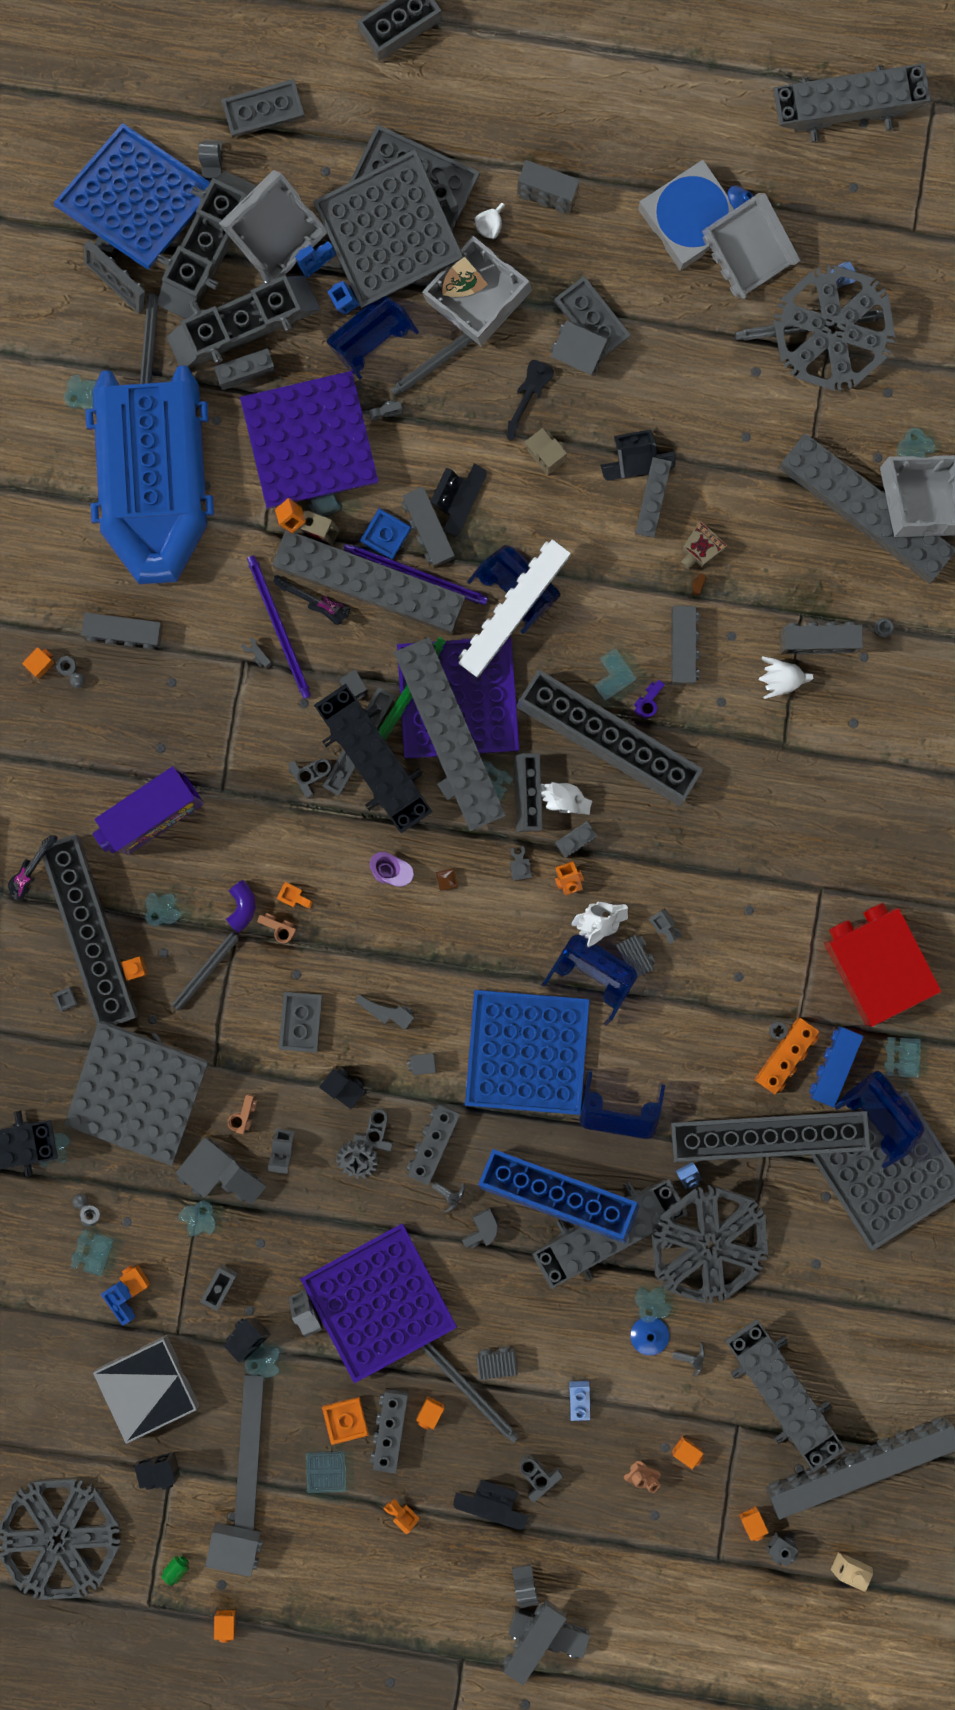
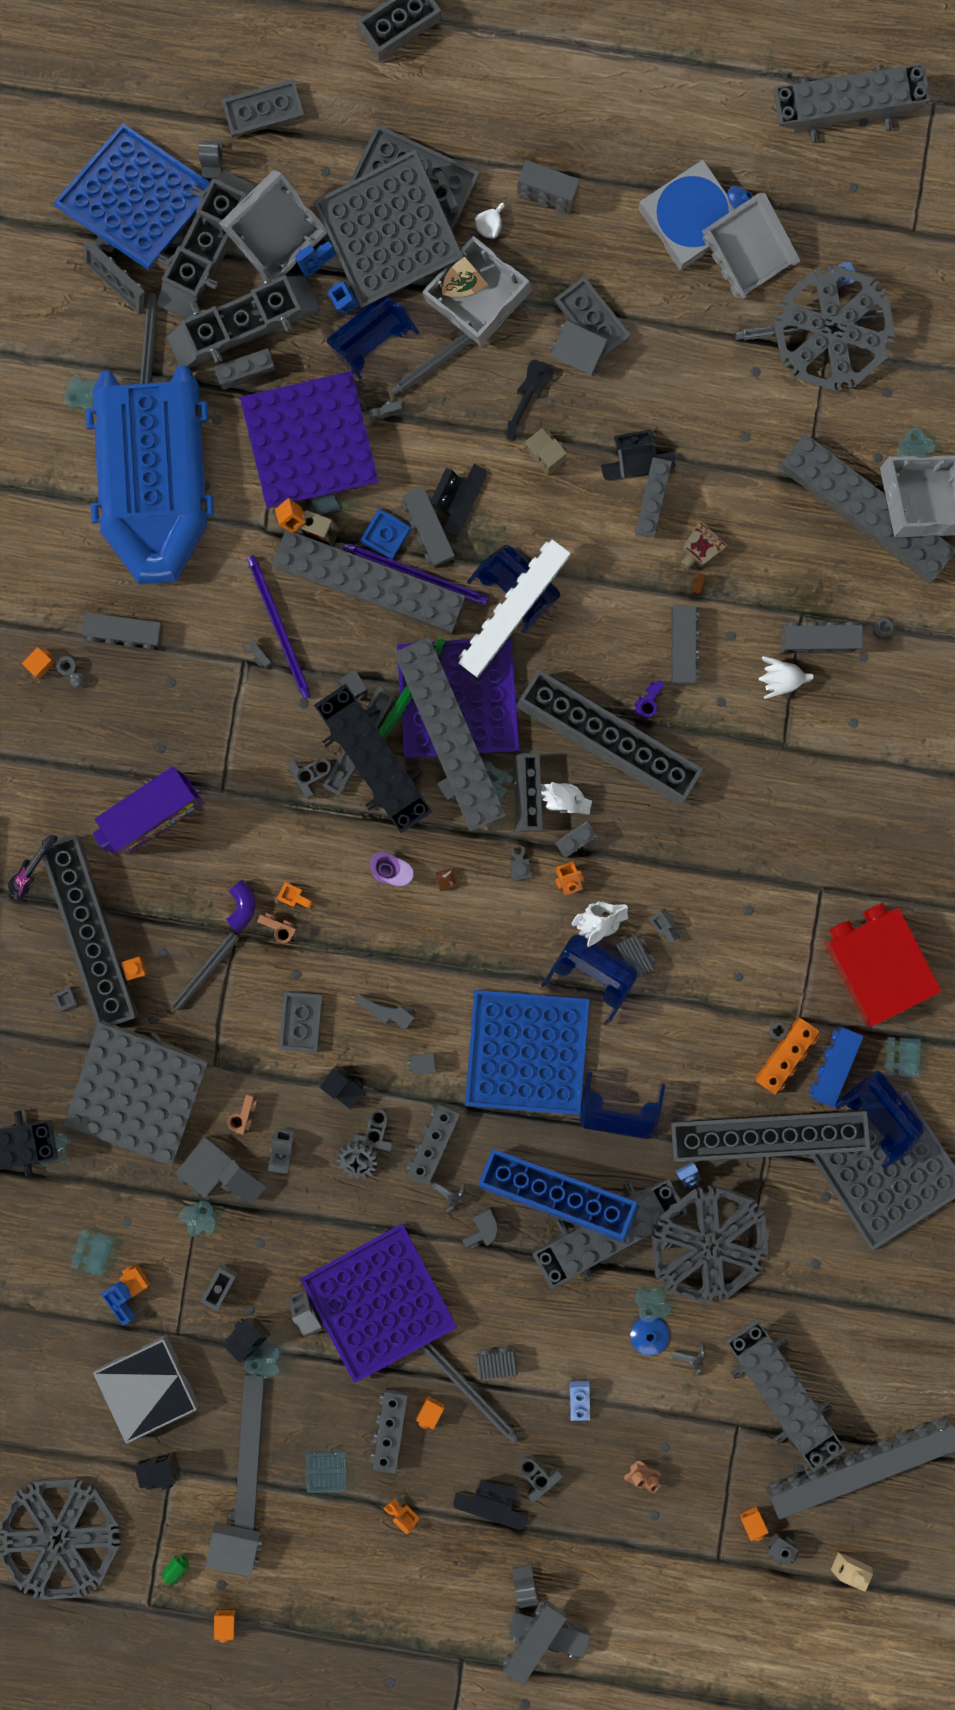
(80, 1202): dark grey plate -> none
(163, 907): clear light blue plate -> none
(332, 610): black piece -> none
(345, 1420): orange plate -> none
(619, 675): clear light blue plate -> none
(688, 1453): orange brick -> none

